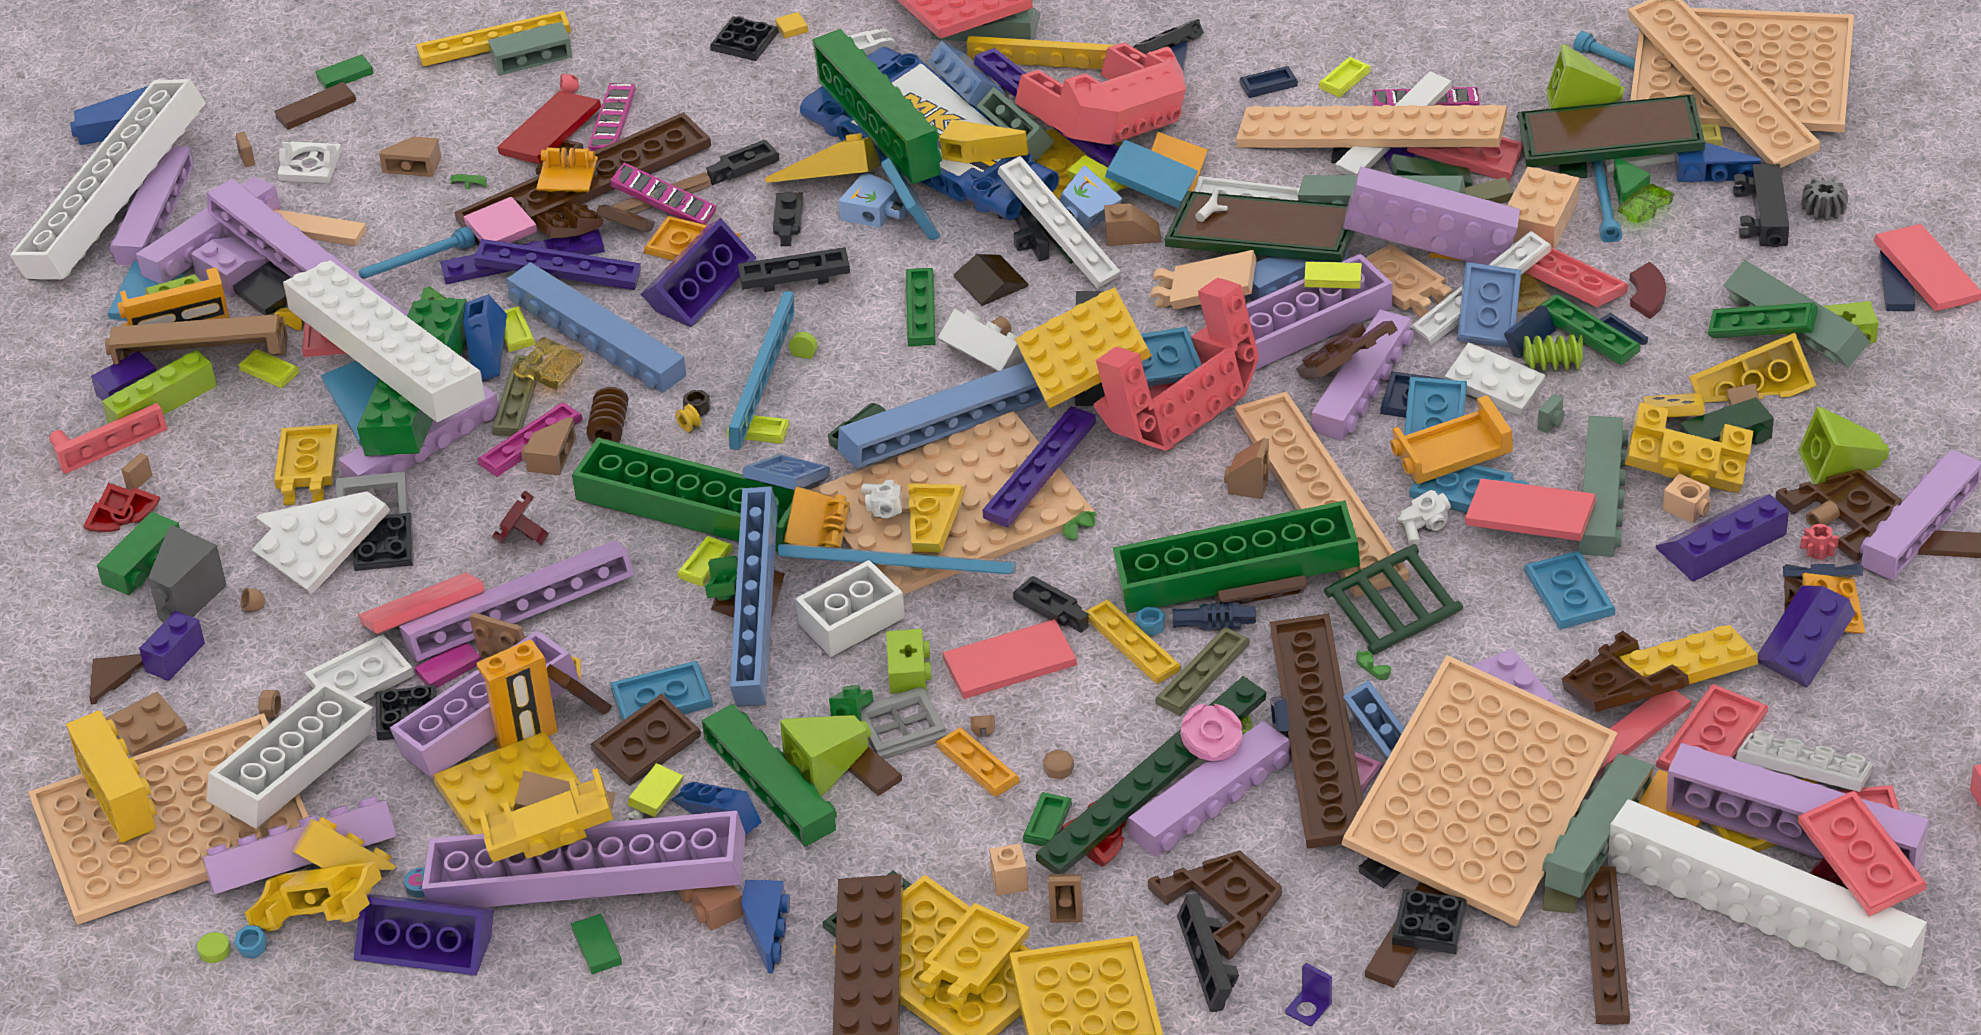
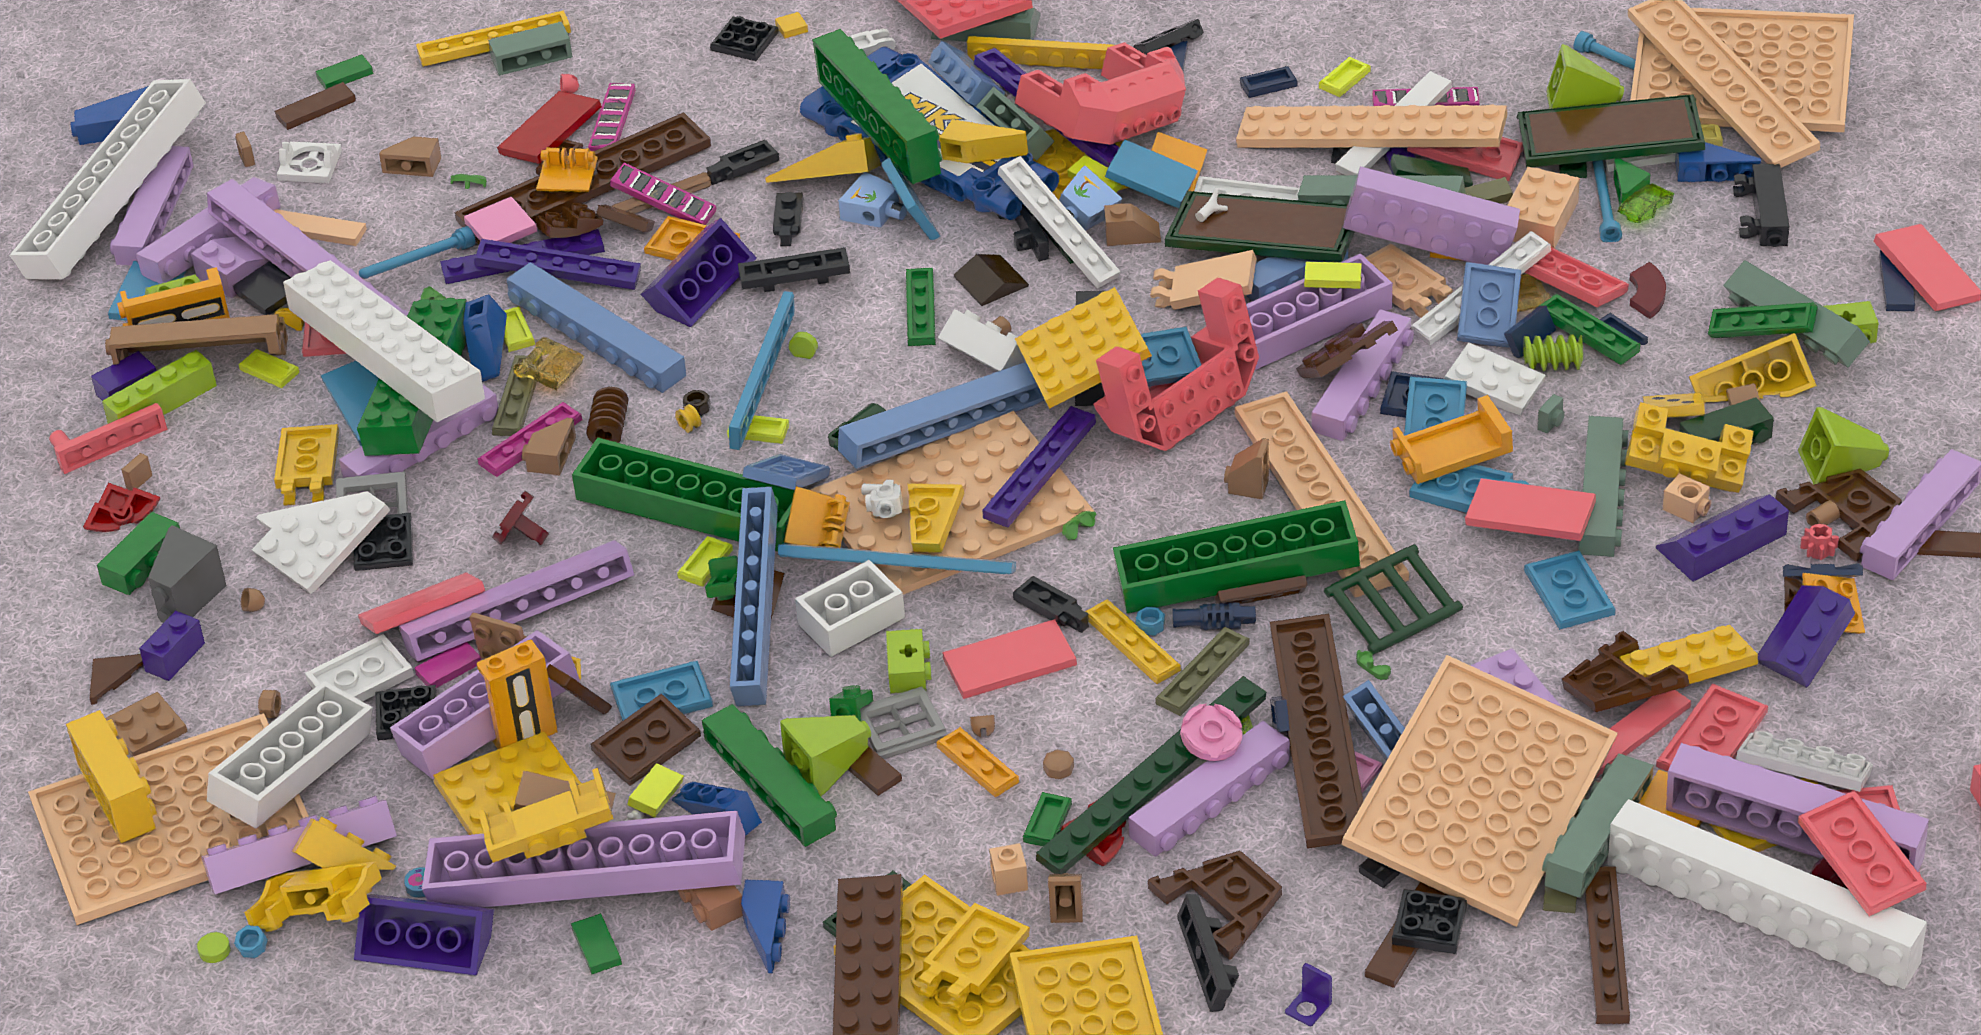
(1426, 511): white piece -> none
(1824, 199): flat silver gear -> none

